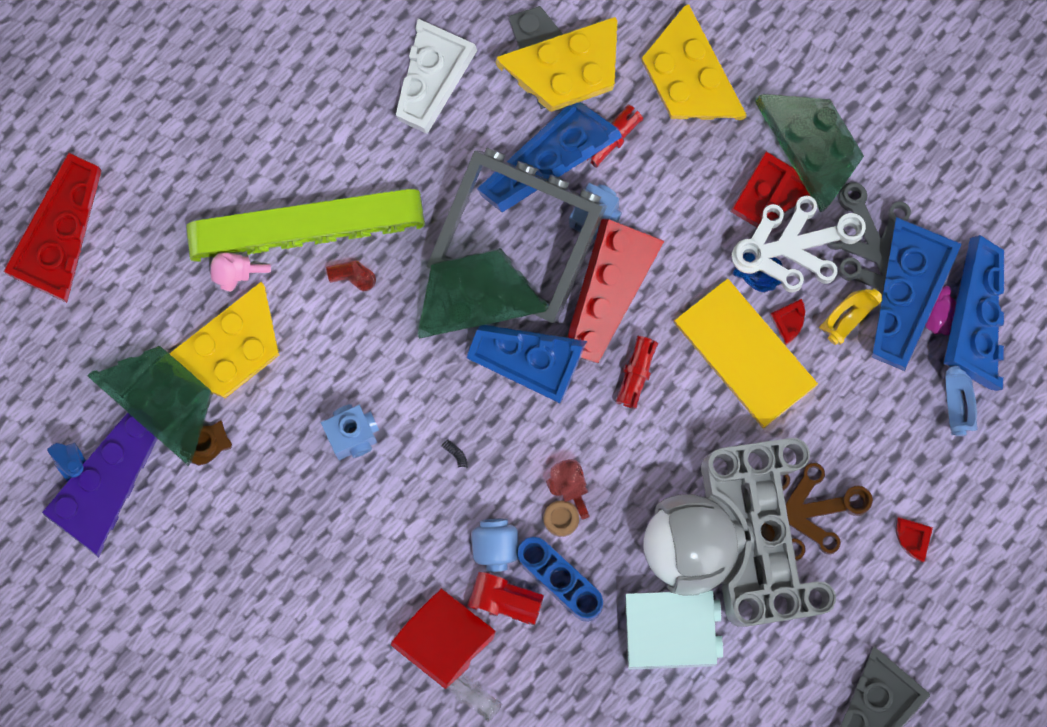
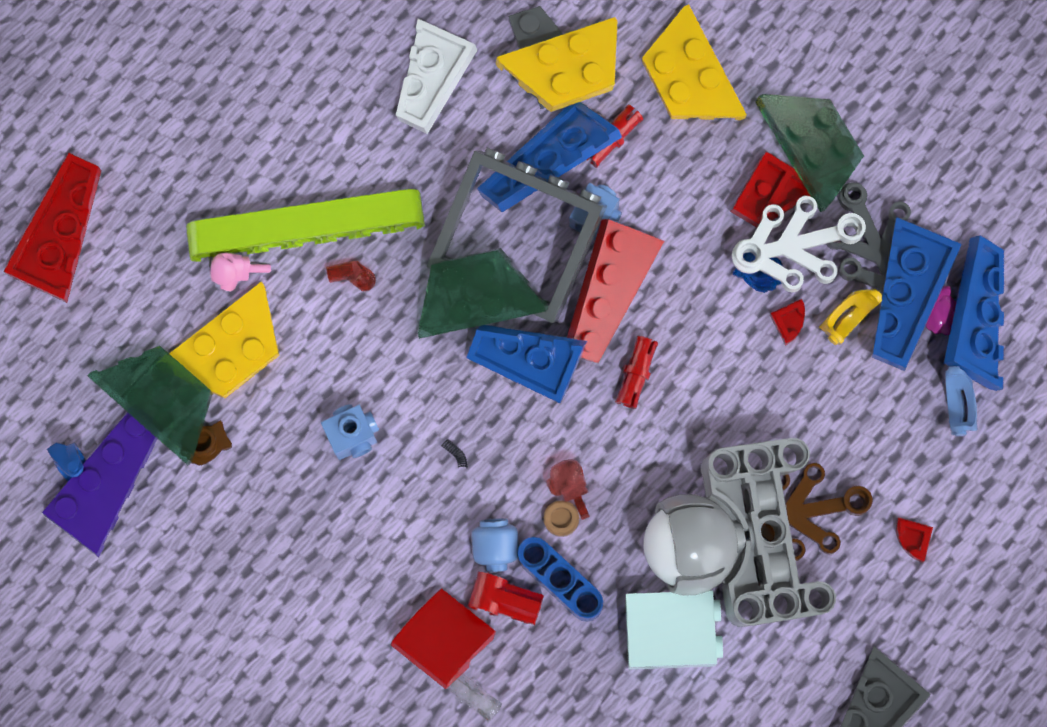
(745, 353): yellow tile -> none

